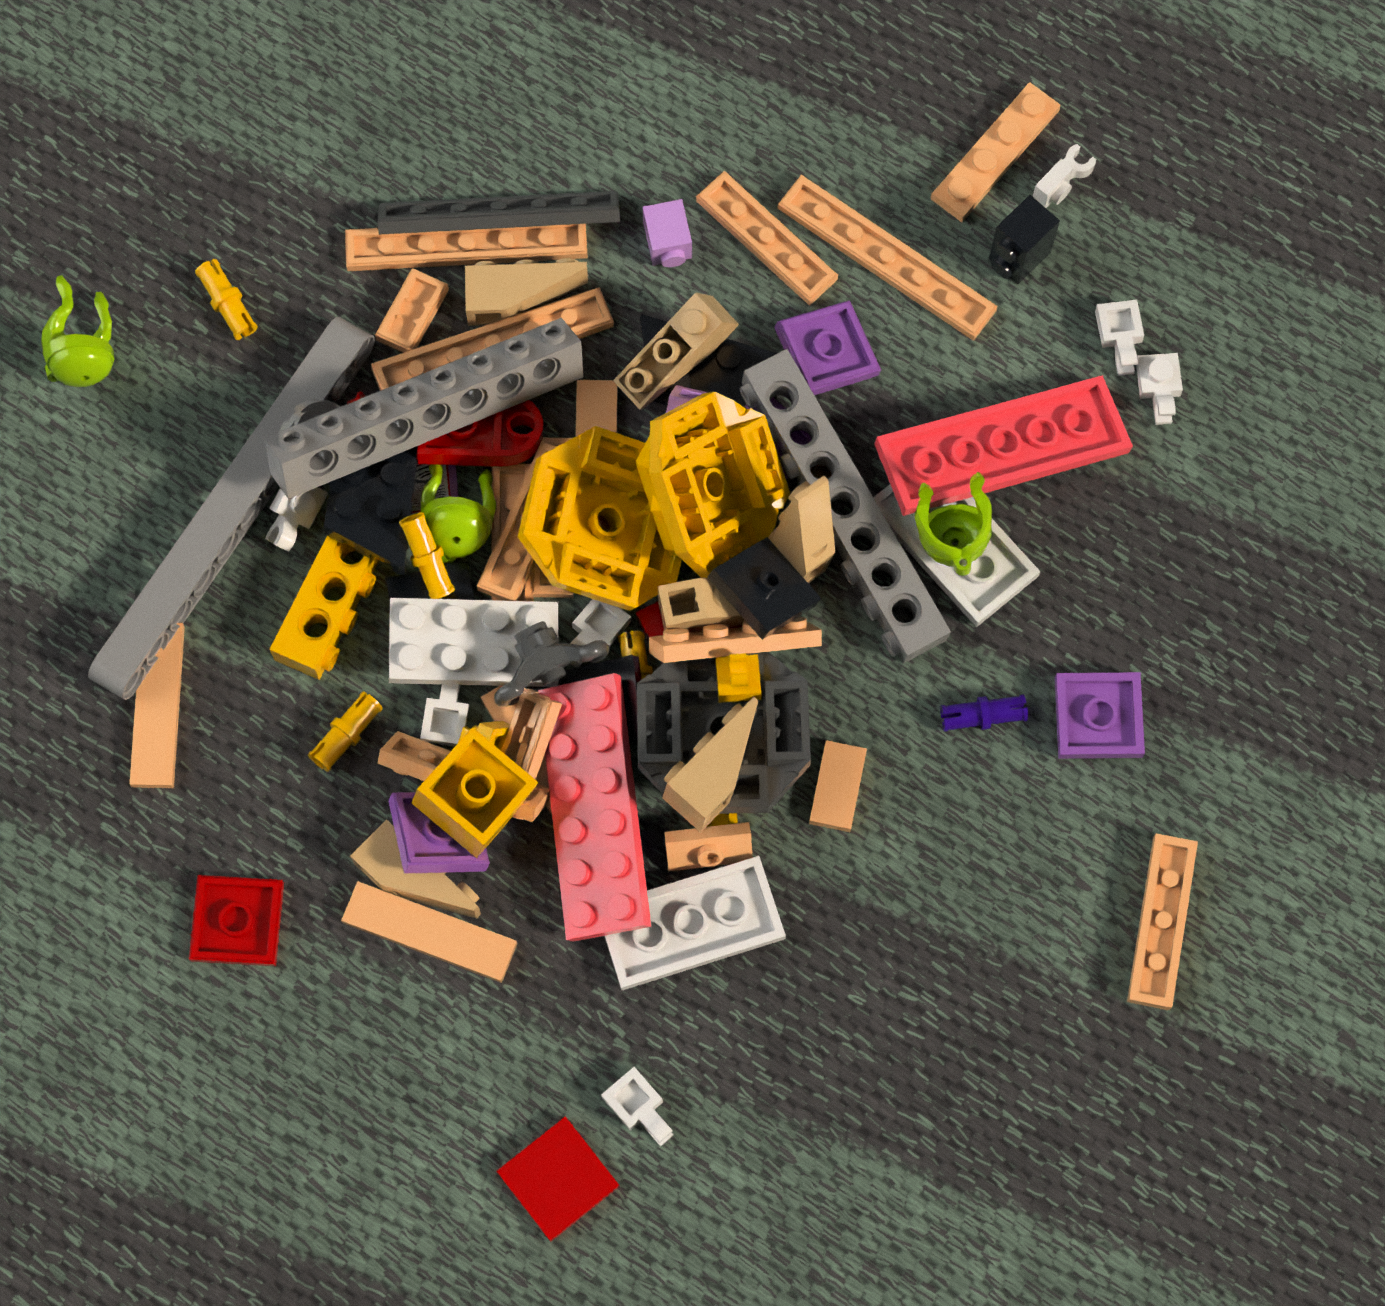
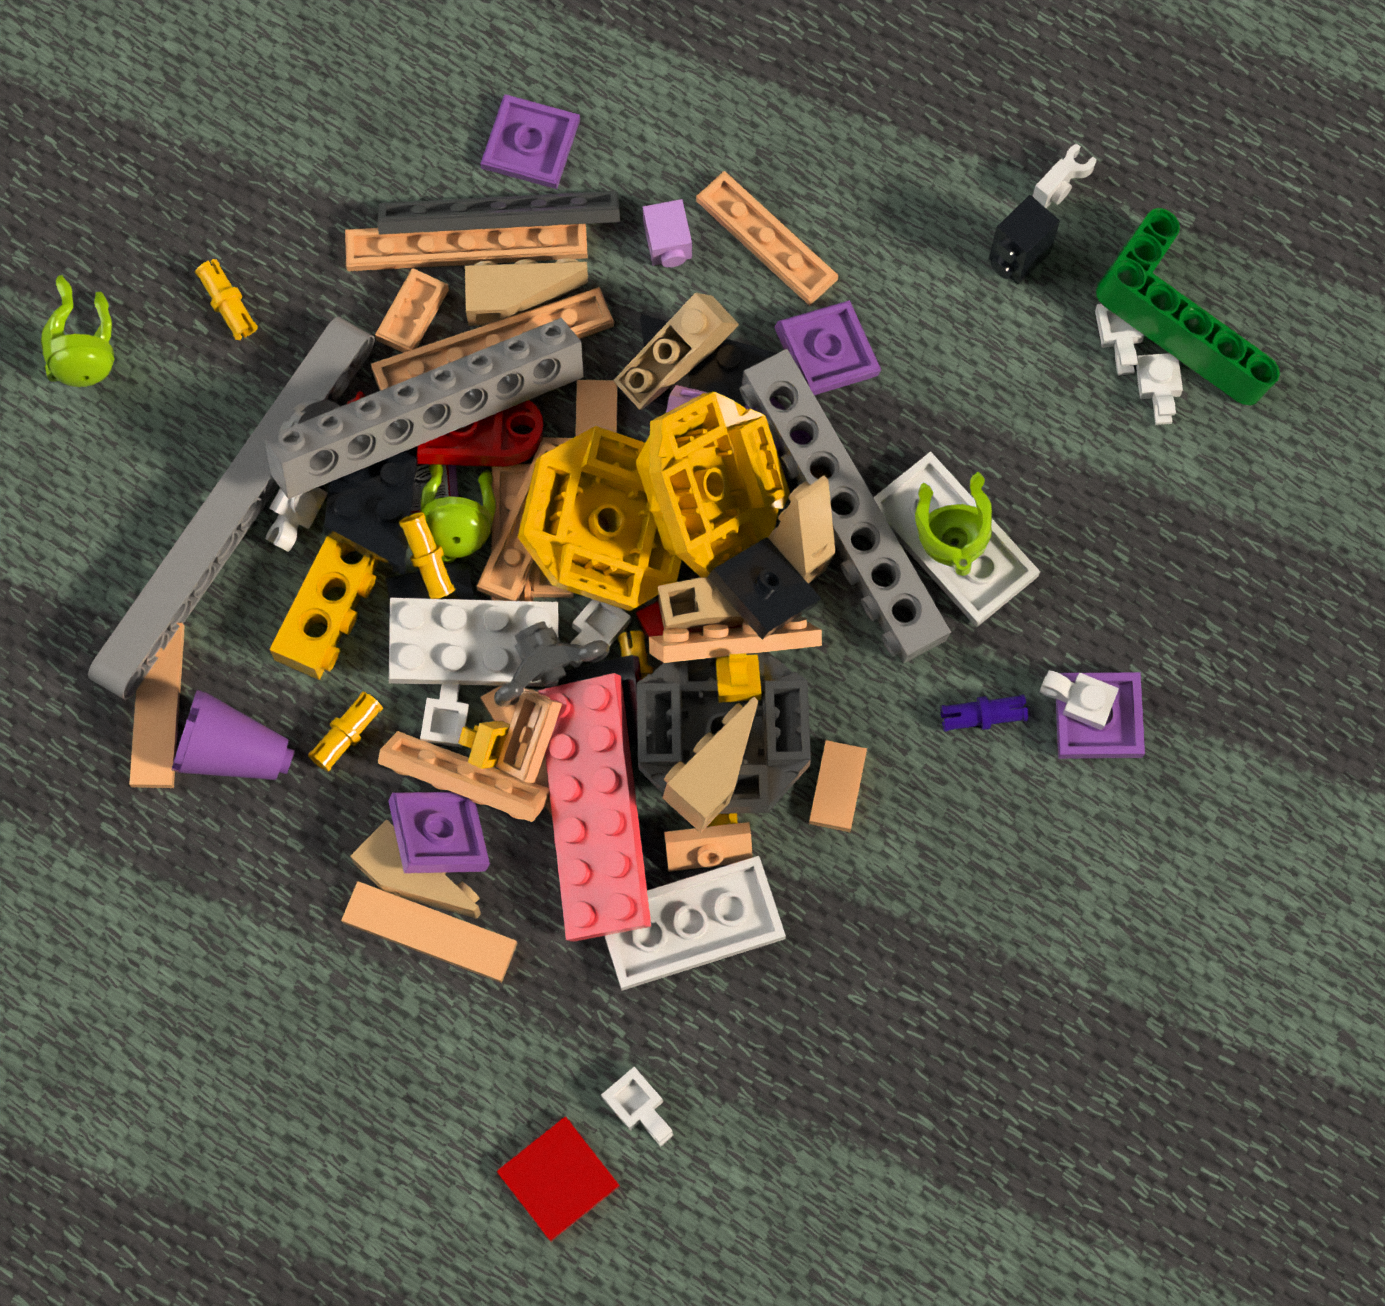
(229, 743): none -> medium lavender cone
(236, 920): red tile -> none
(474, 792): yellow slope -> none
(530, 141): none -> medium lavender tile
(887, 257): light nougat tile -> none
(995, 152): light nougat plate -> none
(1004, 443): coral plate -> none
(1085, 700): none -> white plate
(1162, 922): light nougat plate -> none
(1177, 322): none -> green beam

